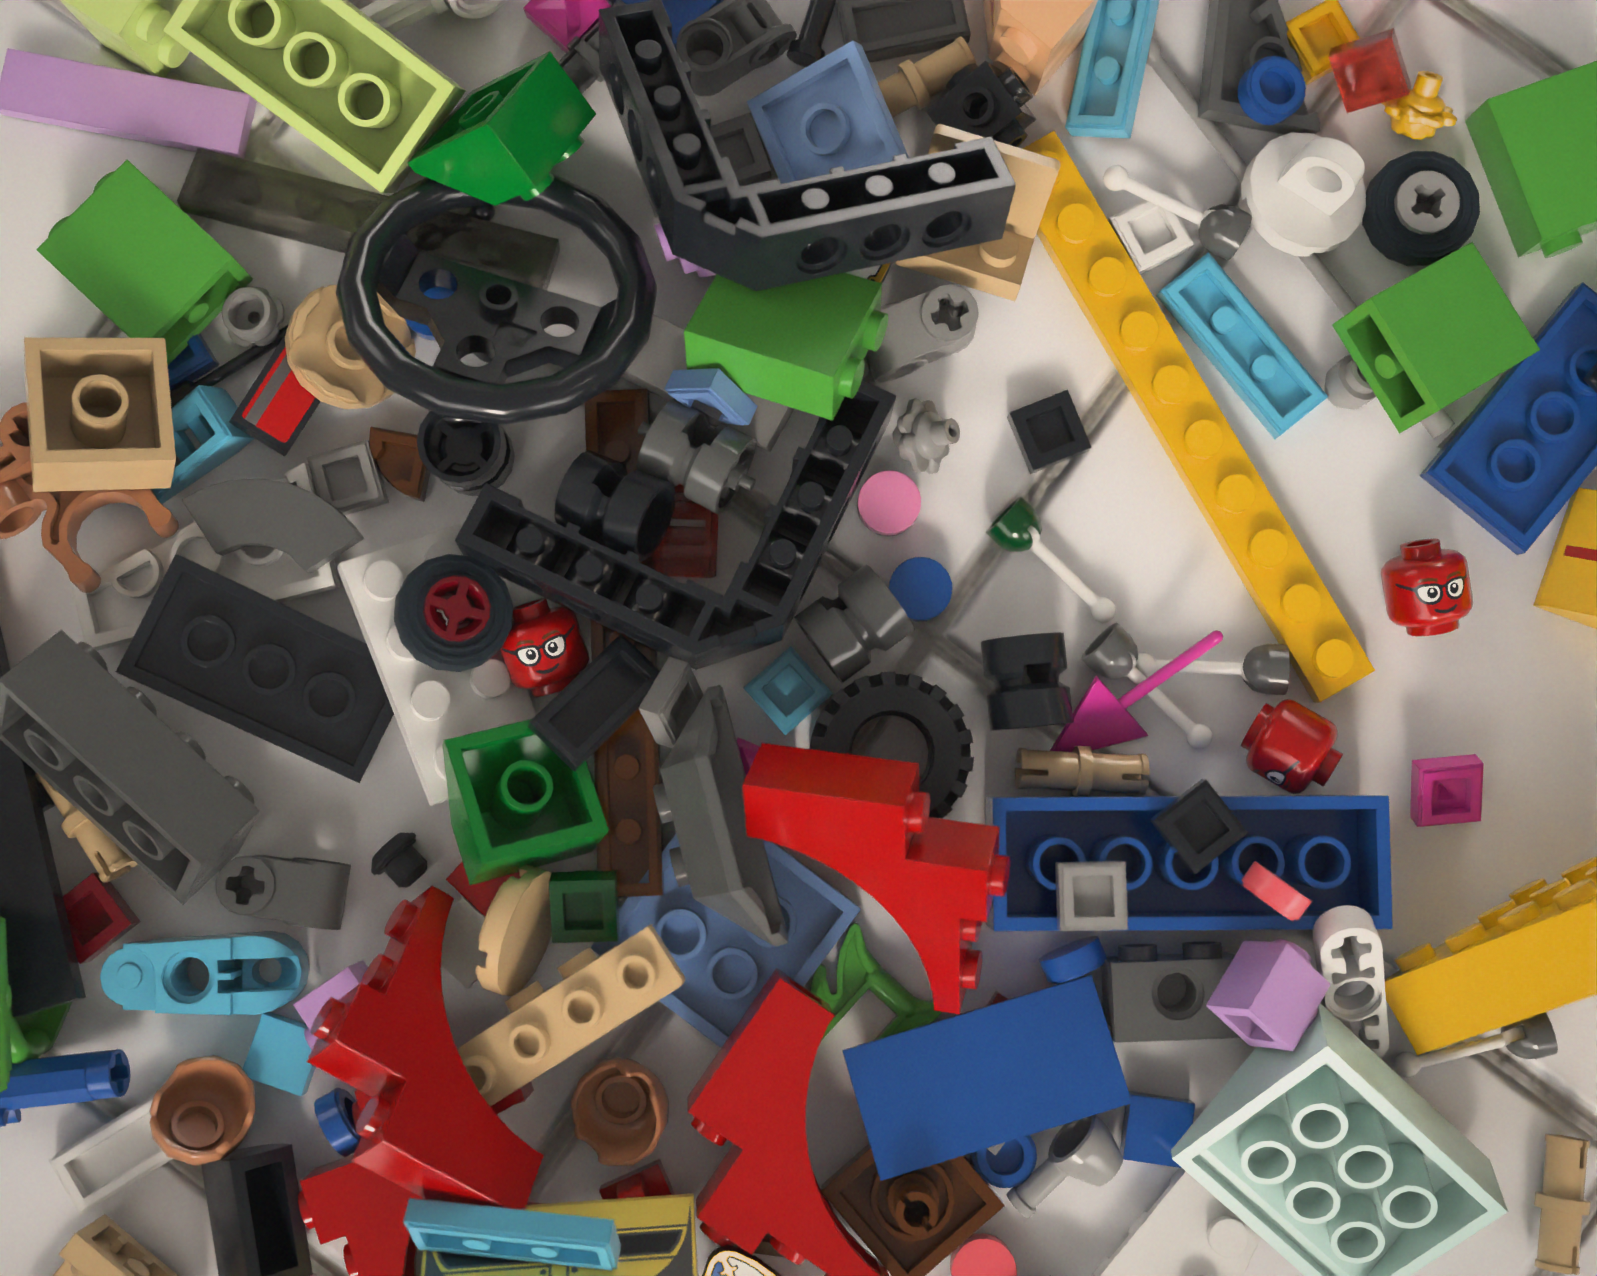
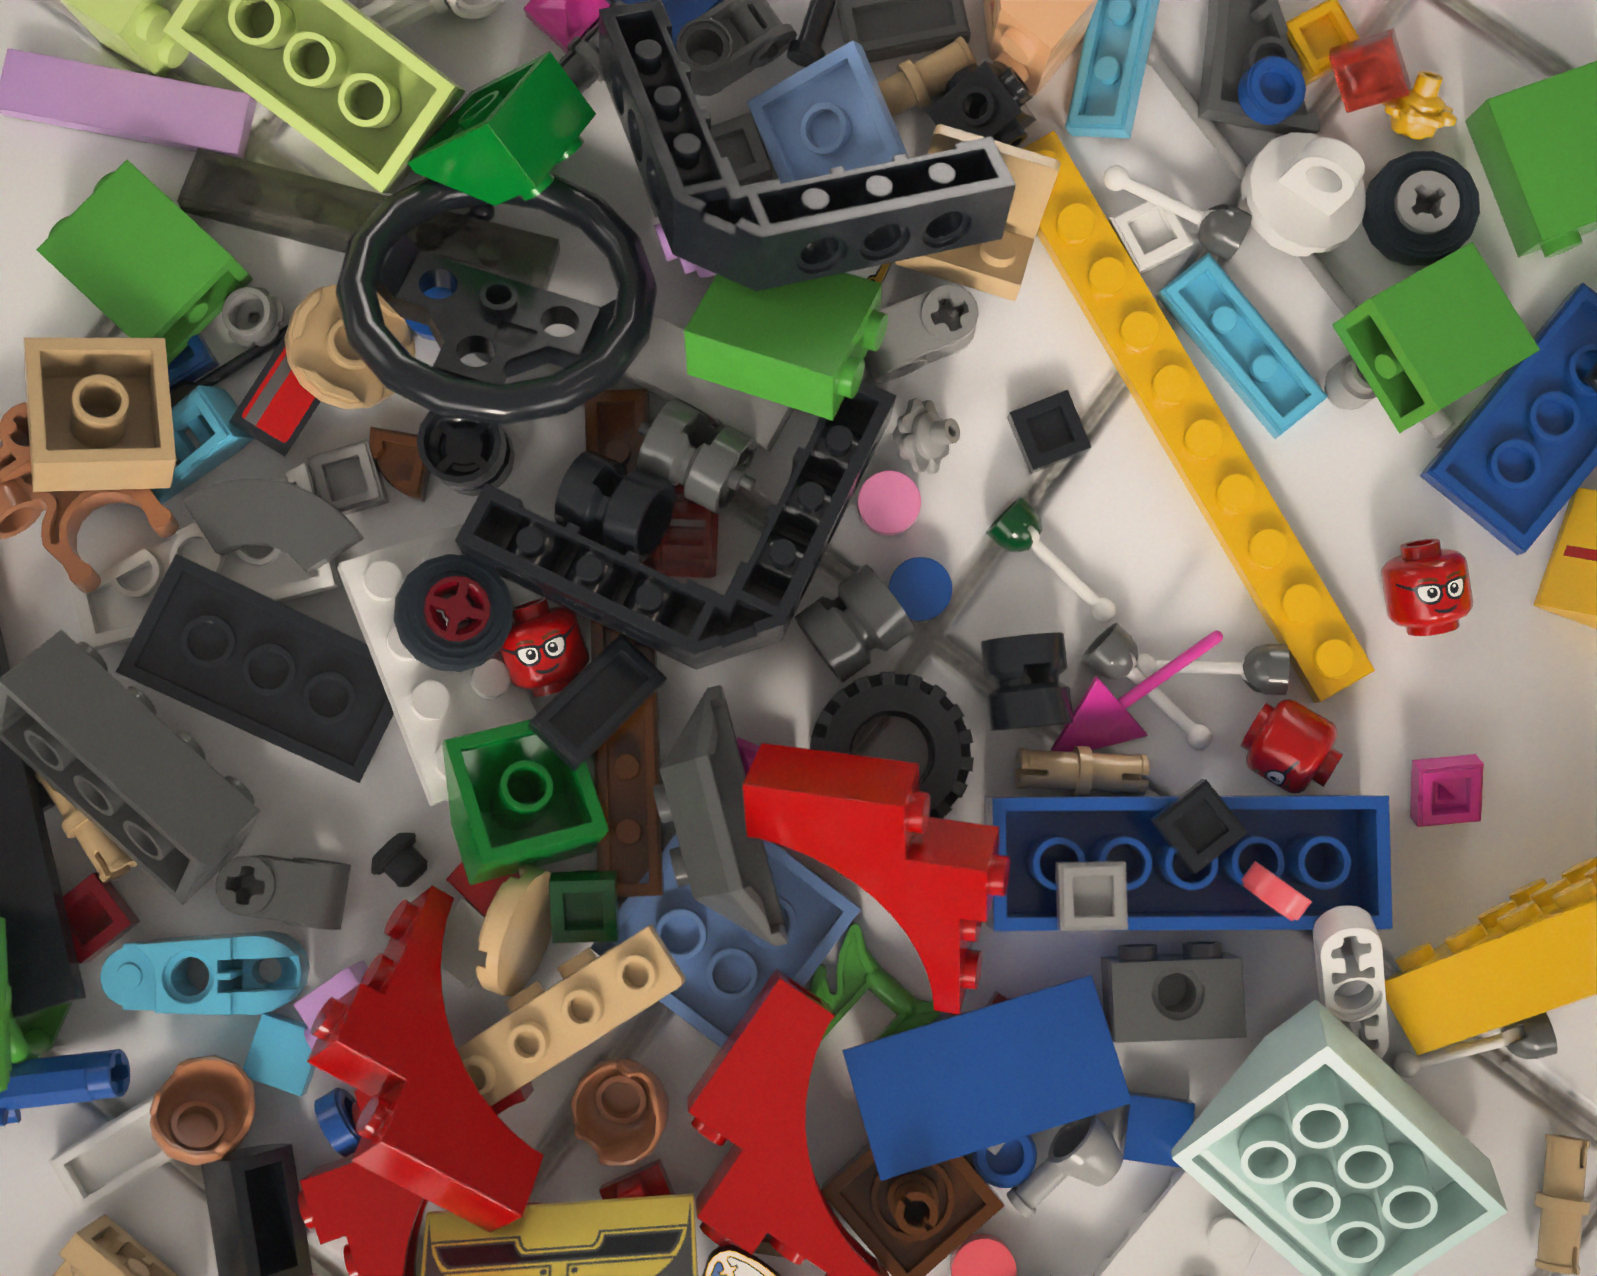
(513, 1234): medium azure tile -> none
(671, 701): light grey tile -> none
(714, 390): medium blue tile -> none
(788, 690): medium azure tile -> none
(1073, 960): blue tile -> none
(1269, 994): lavender brick -> none

